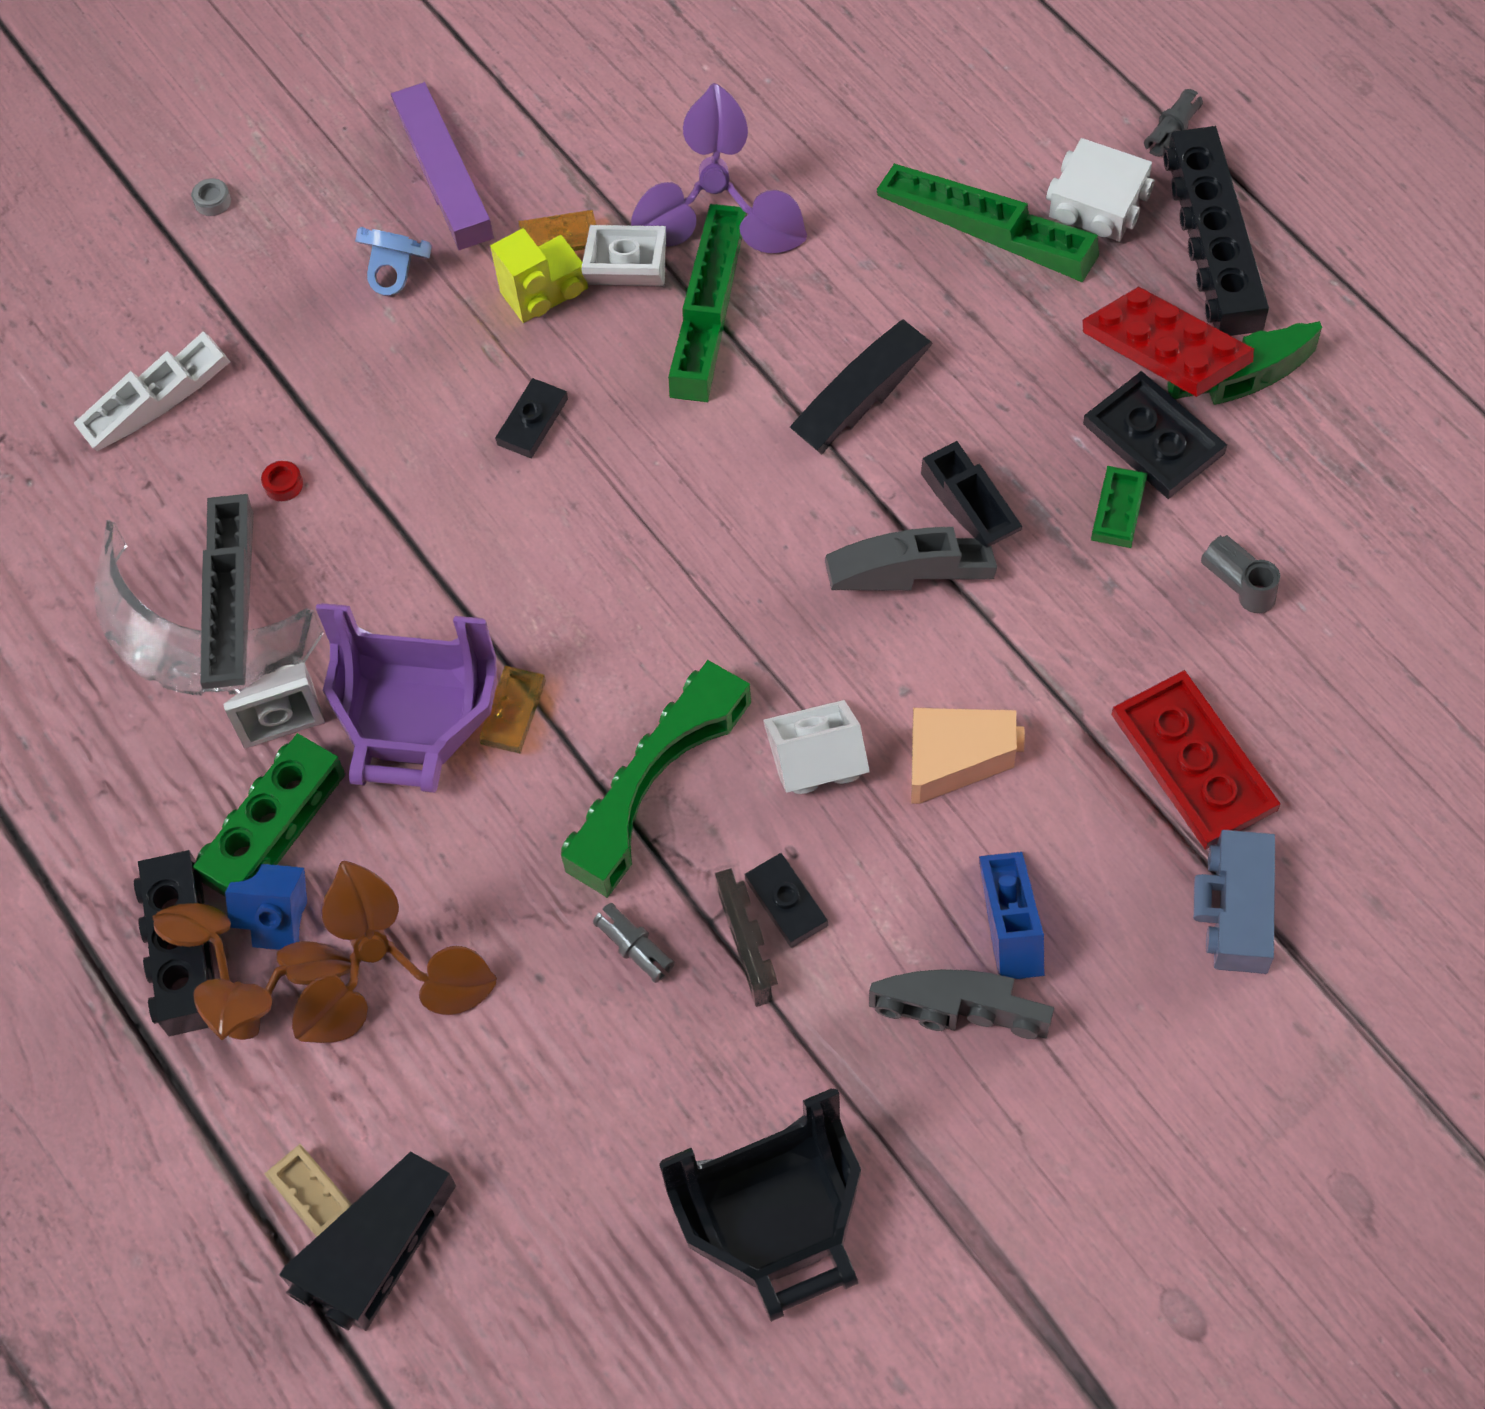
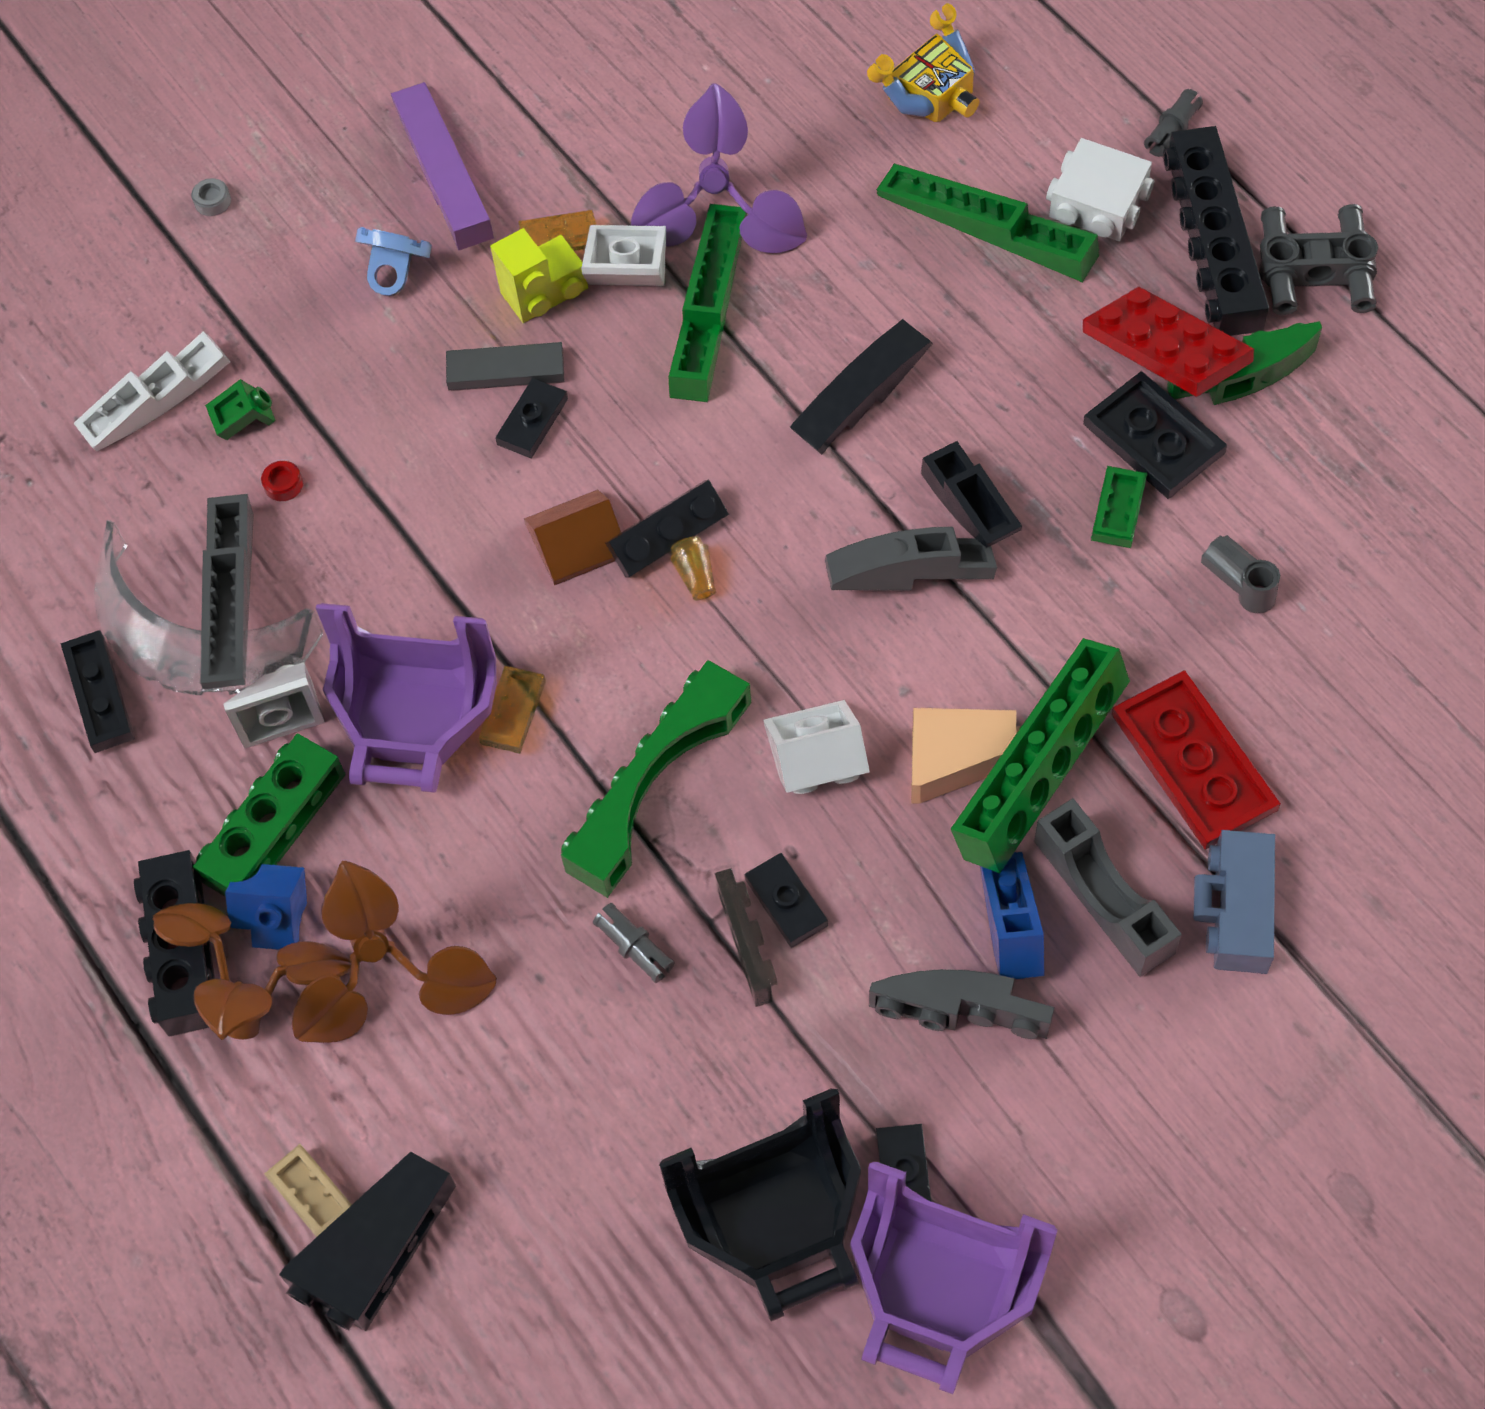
(97, 691): none -> black plate
(238, 408): none -> green bracket
(504, 366): none -> dark grey tile
(574, 535): none -> dark orange slope
(666, 526): none -> black plate
(694, 566): none -> clear yellow cone
(905, 1150): none -> black plate
(932, 77): none -> torso
(941, 1275): none -> medium lavender piece
(1040, 755): none -> green brick
(1130, 921): none -> dark grey arch
(1318, 259): none -> dark grey piece

